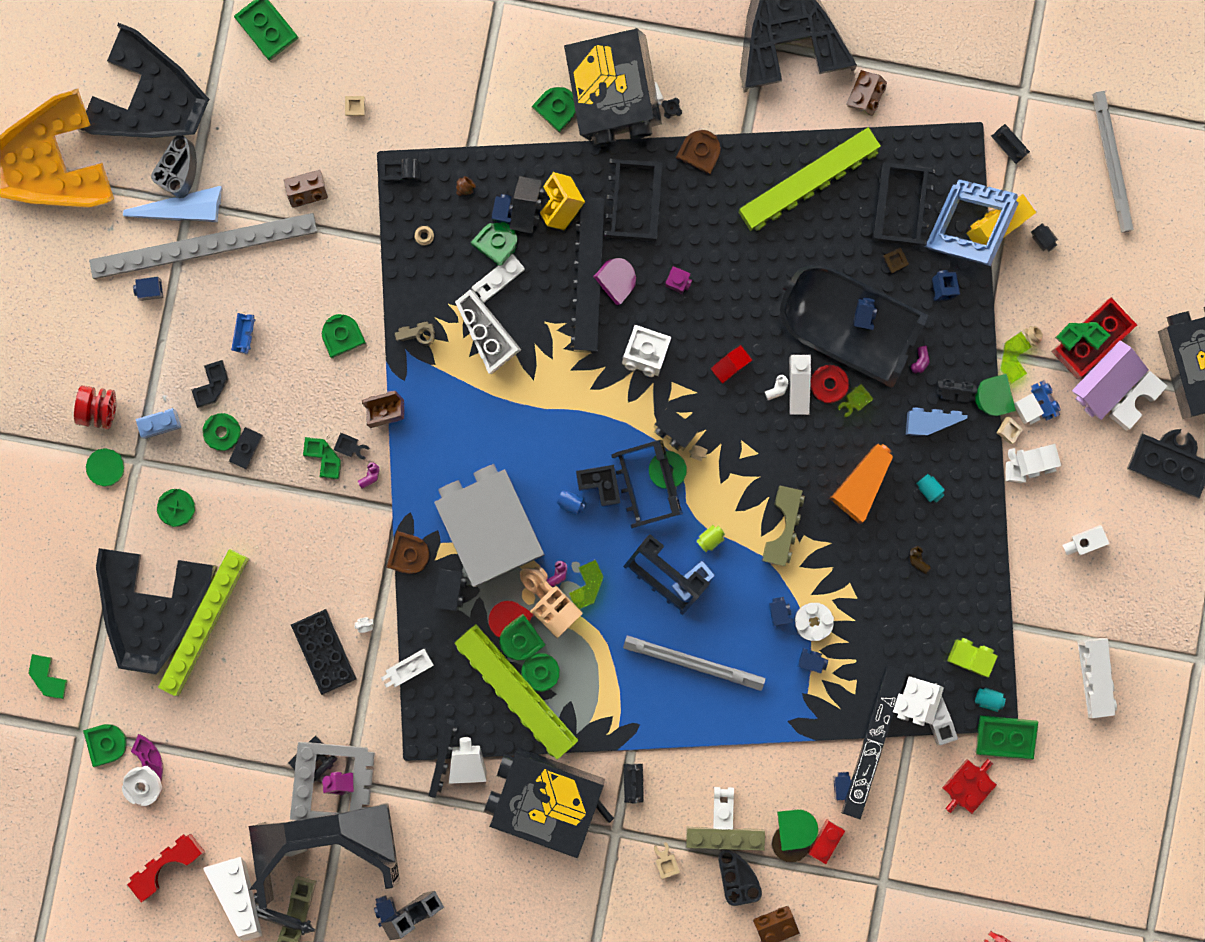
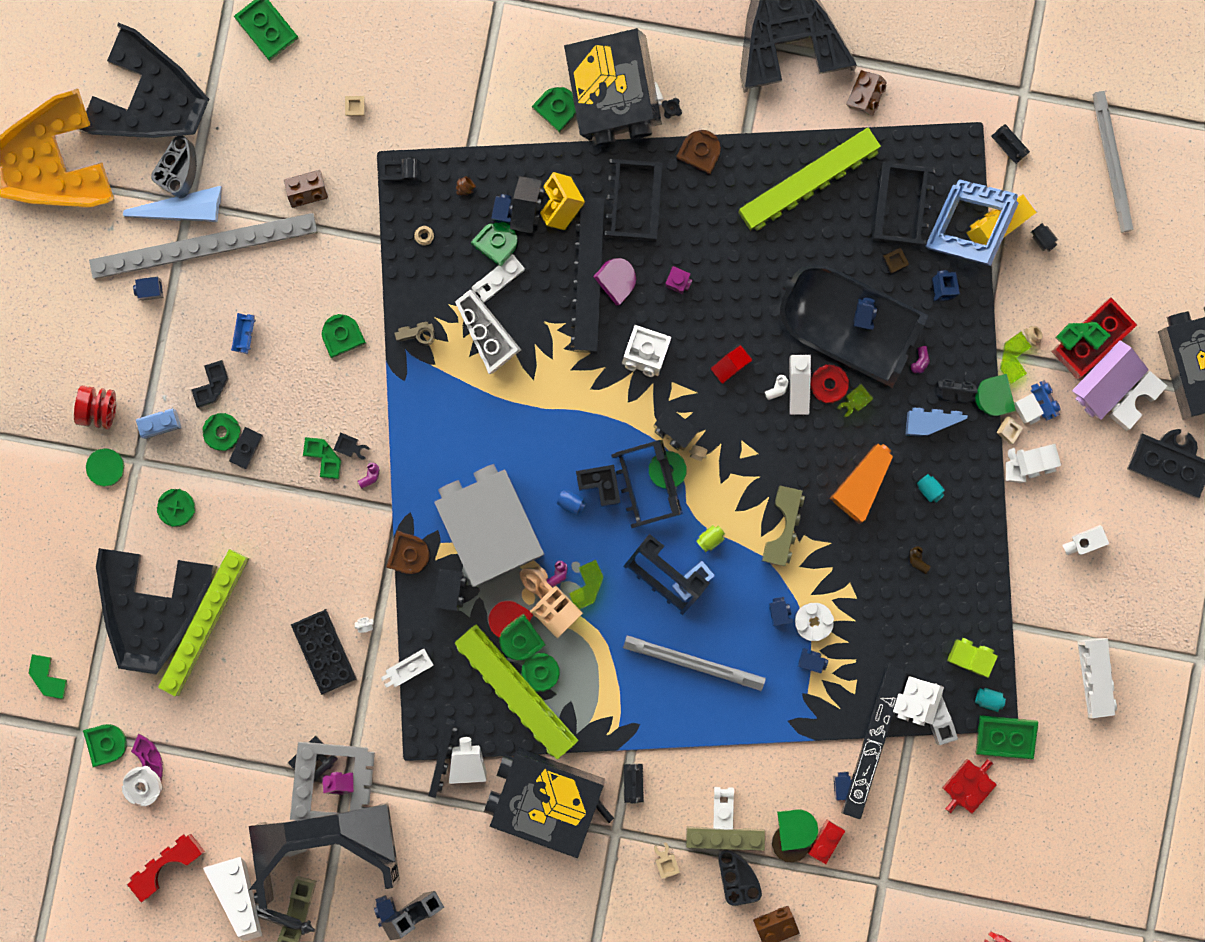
(383, 409): reddish brown bracket -> none

